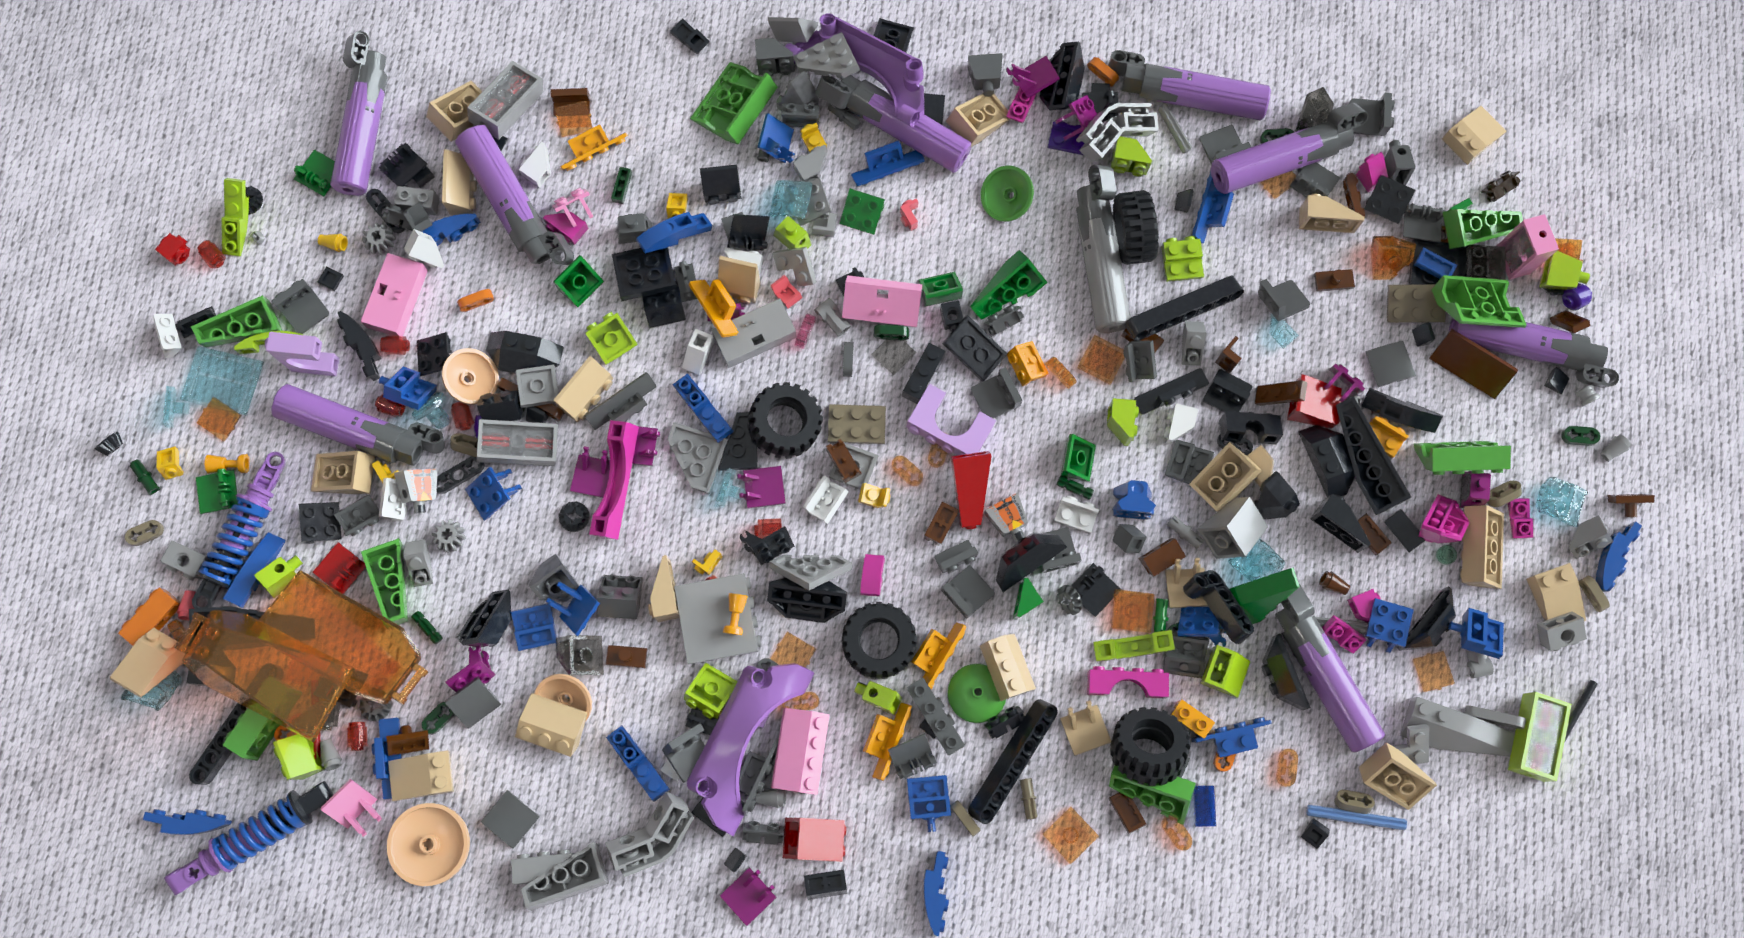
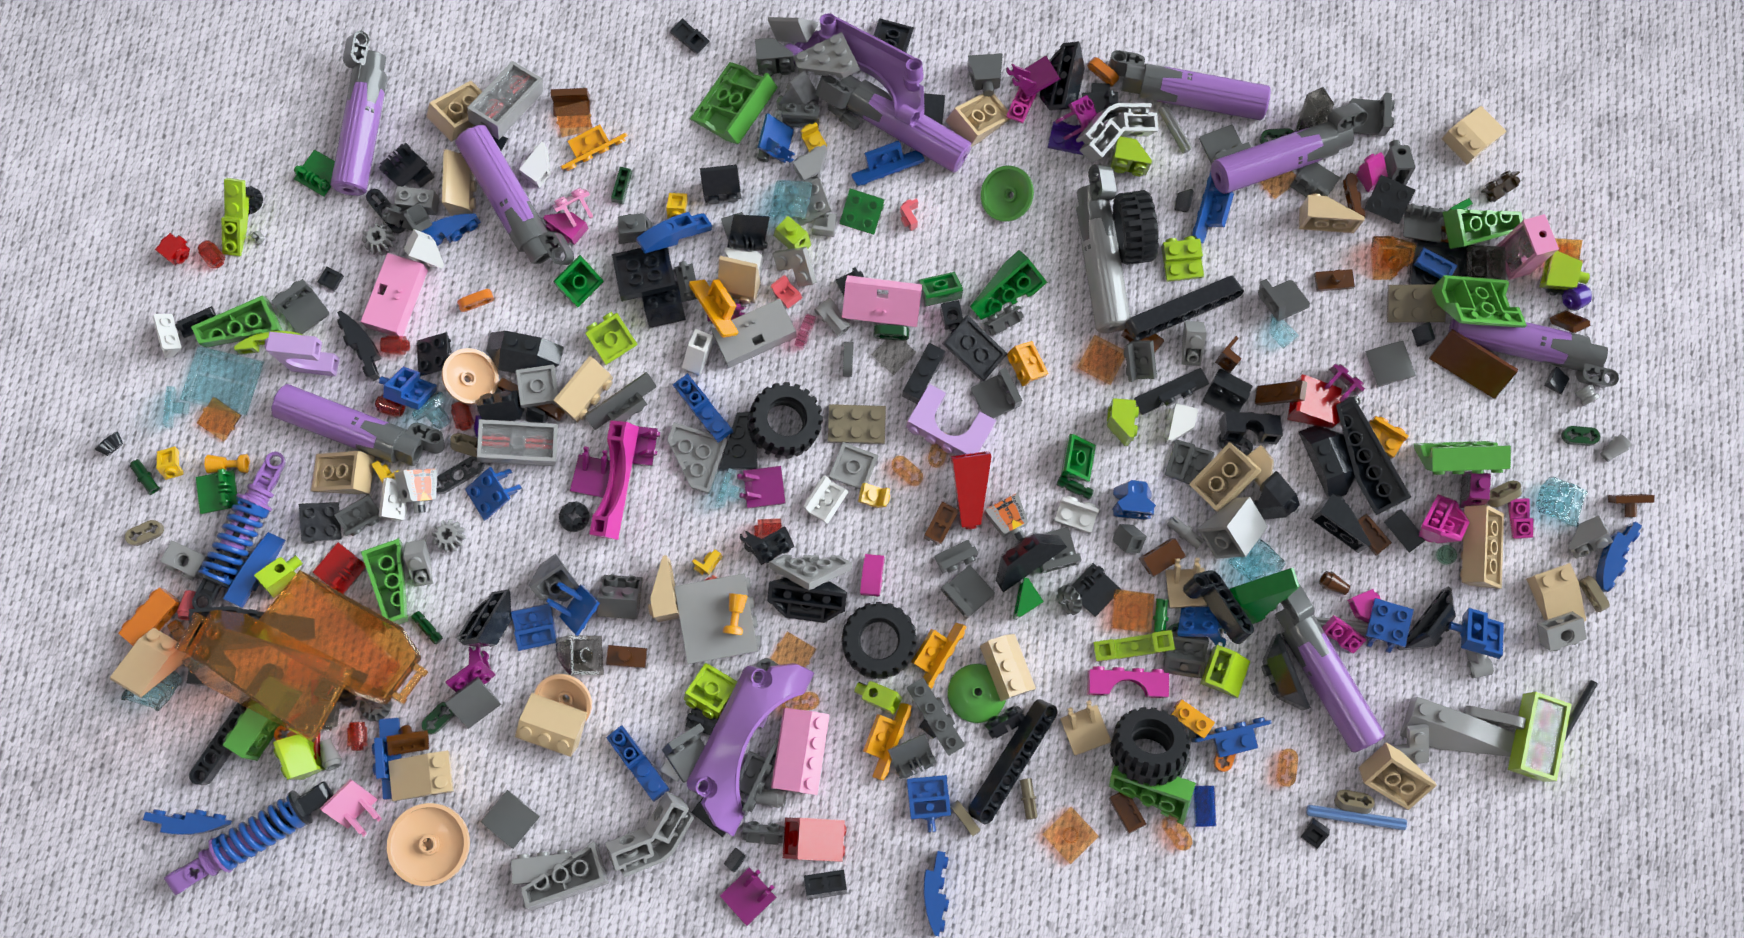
(333, 241): yellow cone -> none
(843, 461): reddish brown hinge -> none
(1061, 372): clear orange beam -> none
(1402, 412): black slope -> none
(1433, 671): clear orange piece -> none

